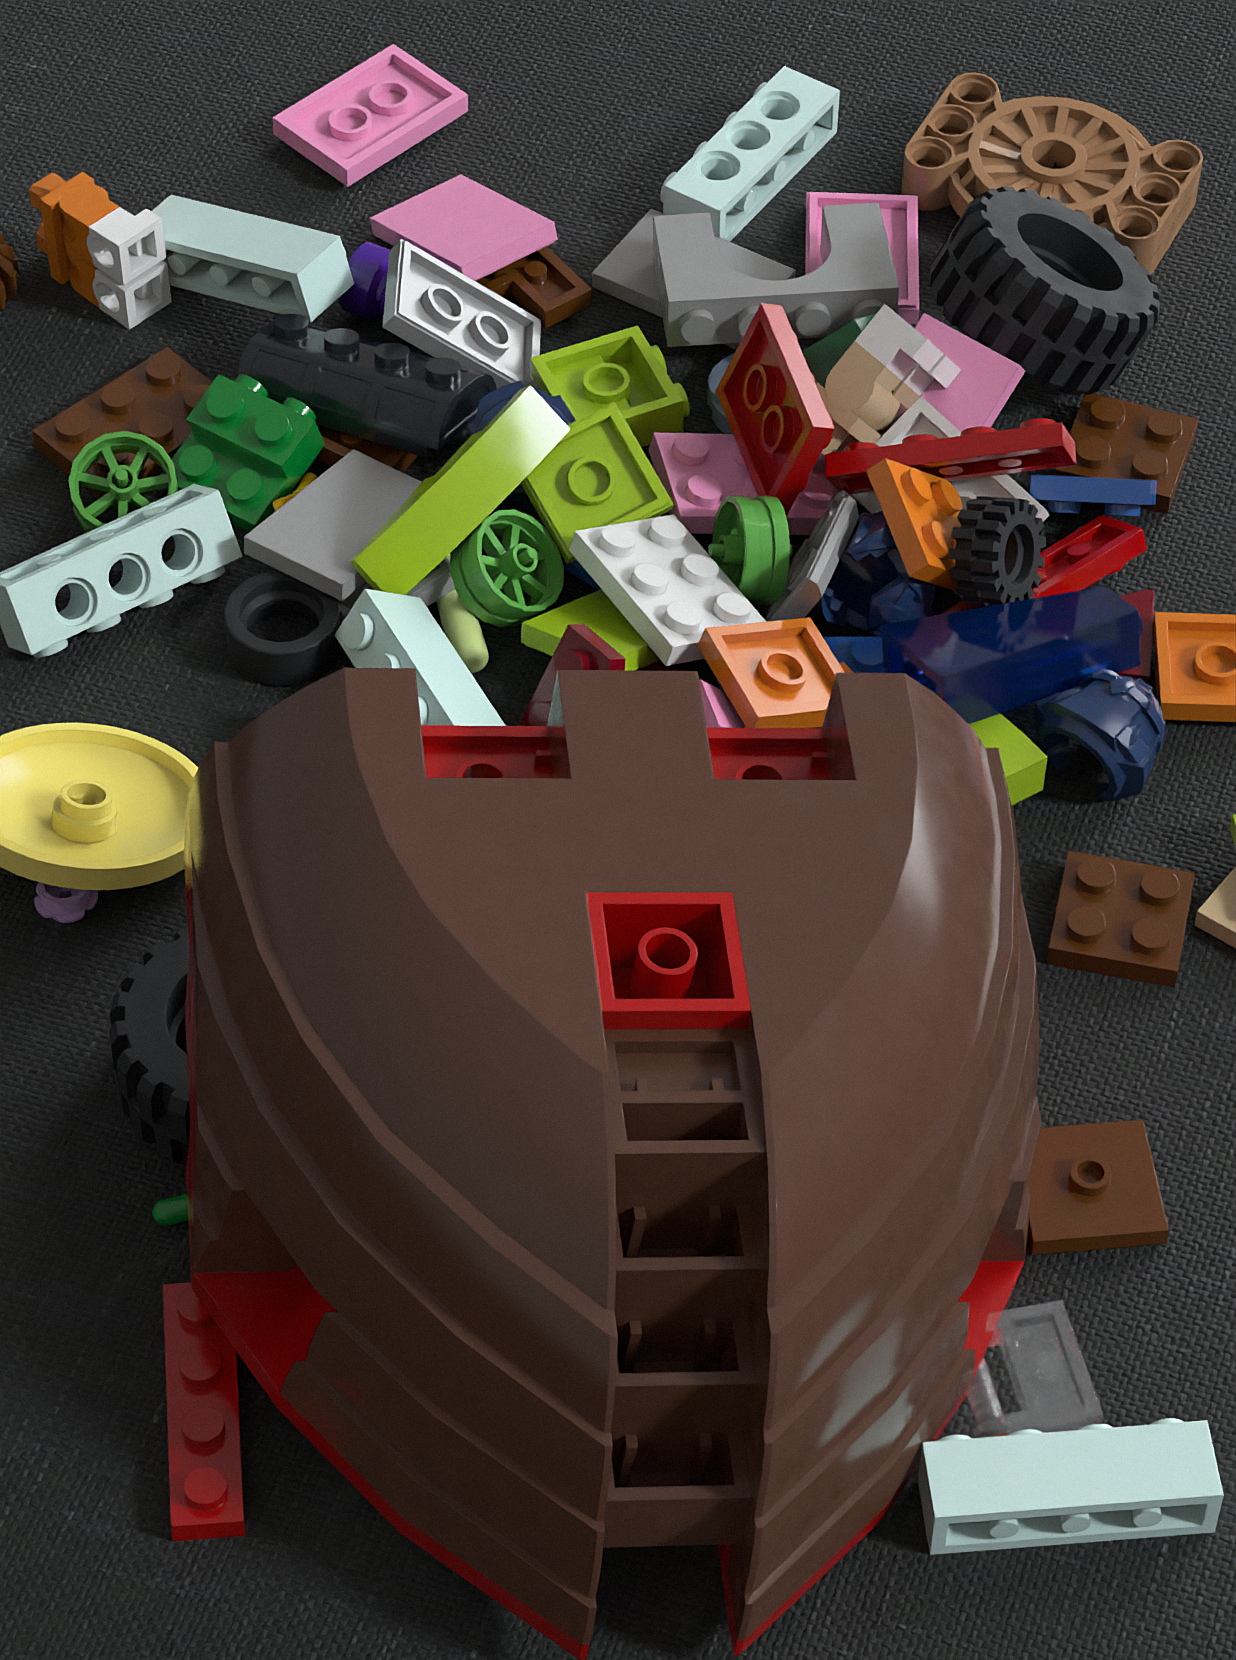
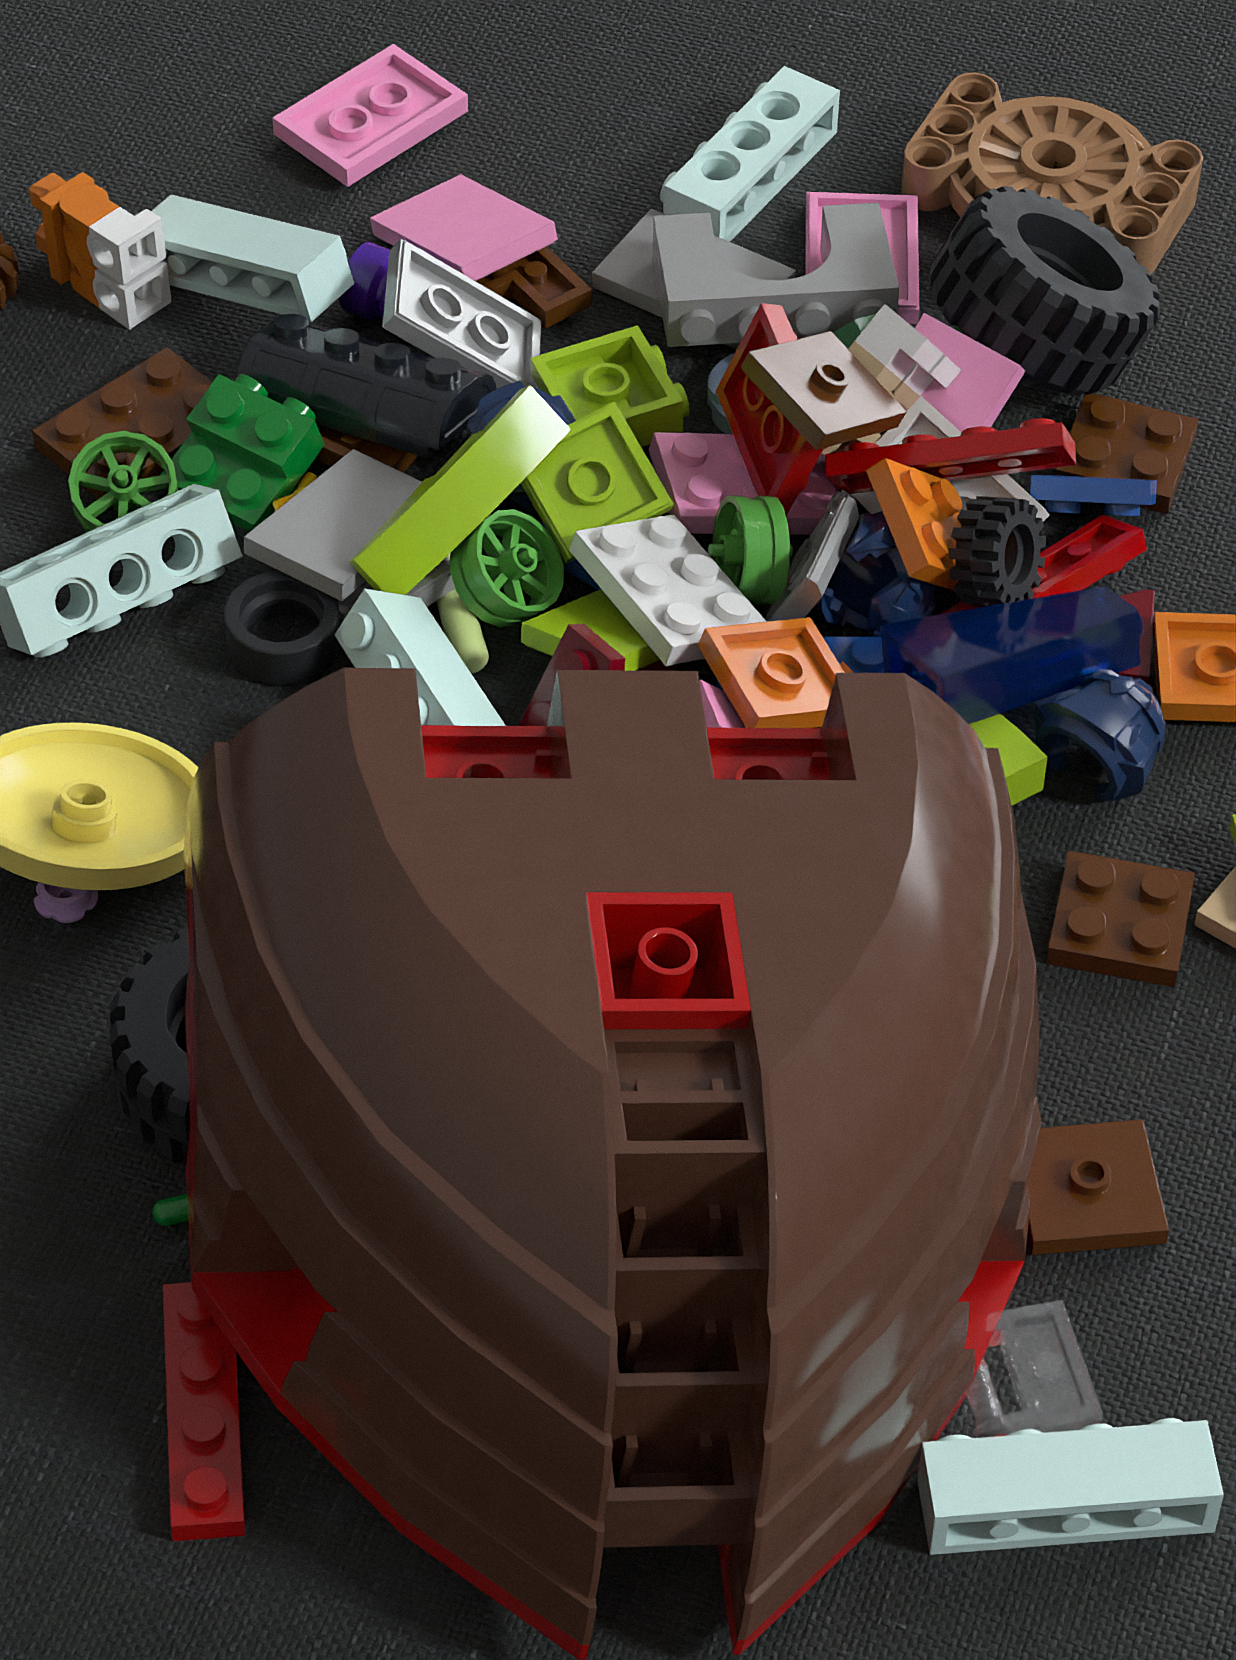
(823, 390): none -> plate

